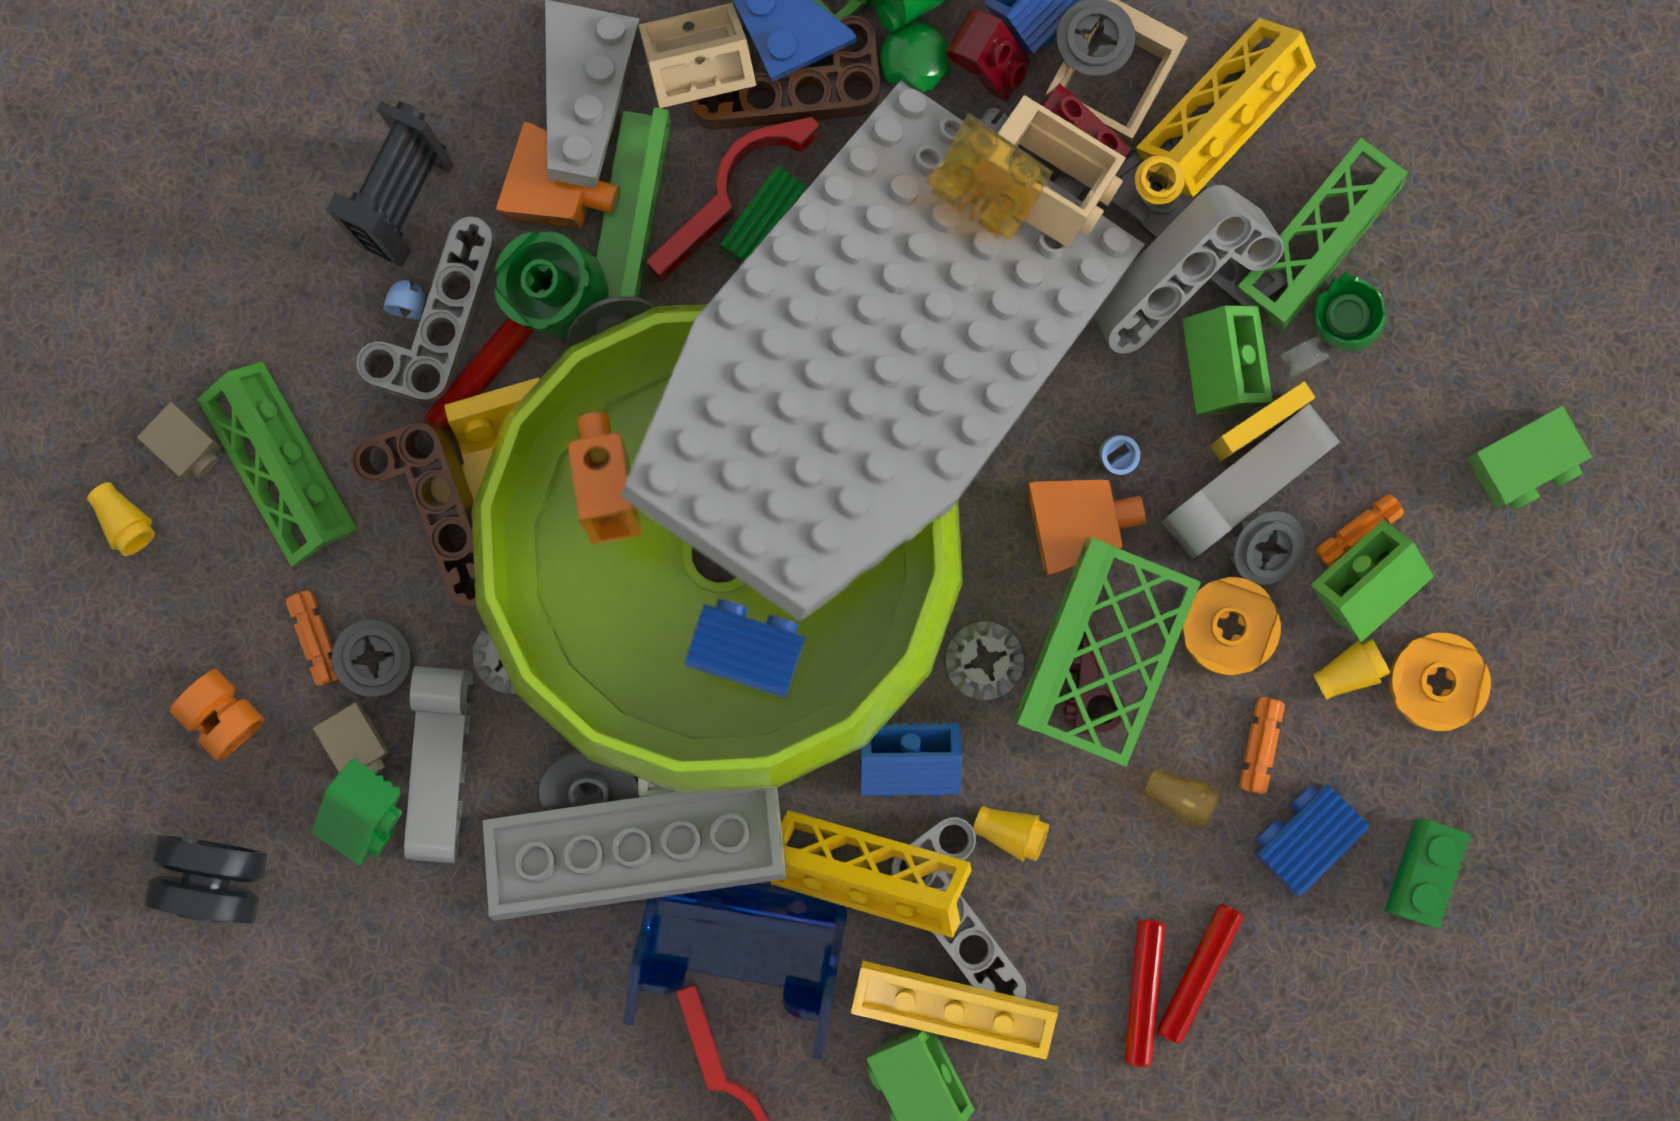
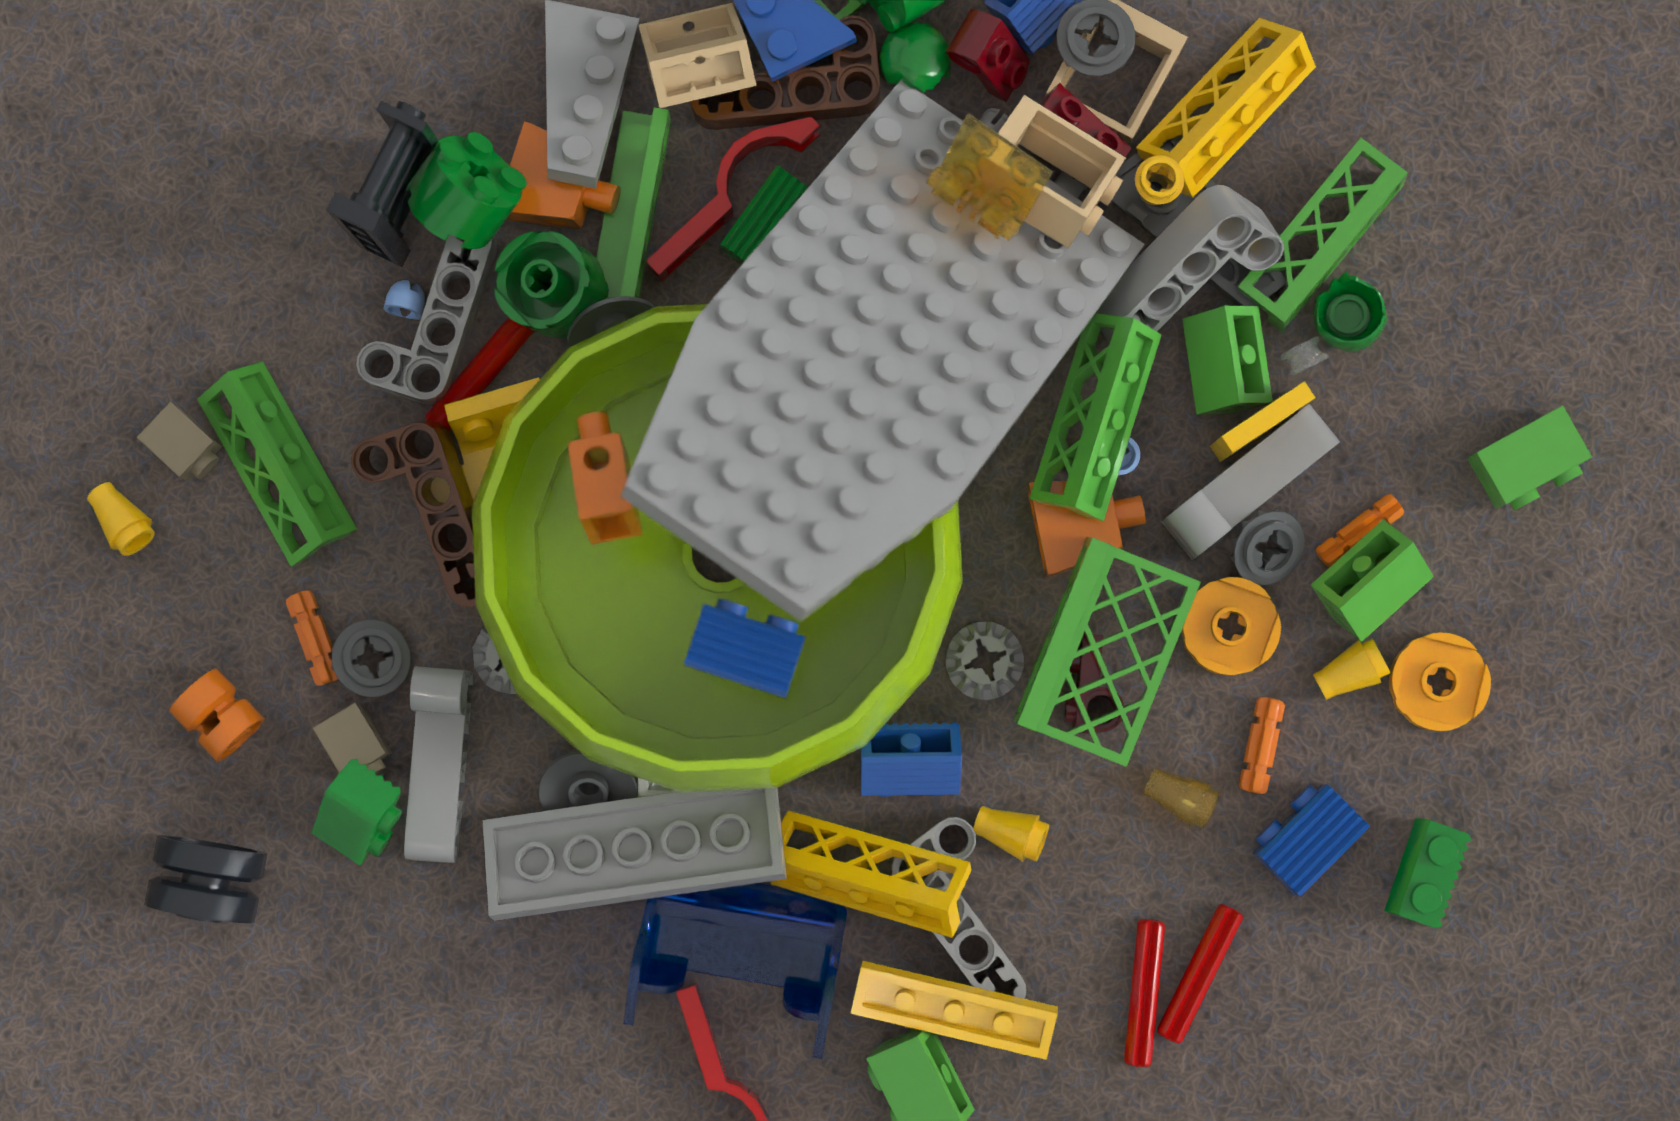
(465, 190): none -> green brick
(1105, 415): none -> bright green fence

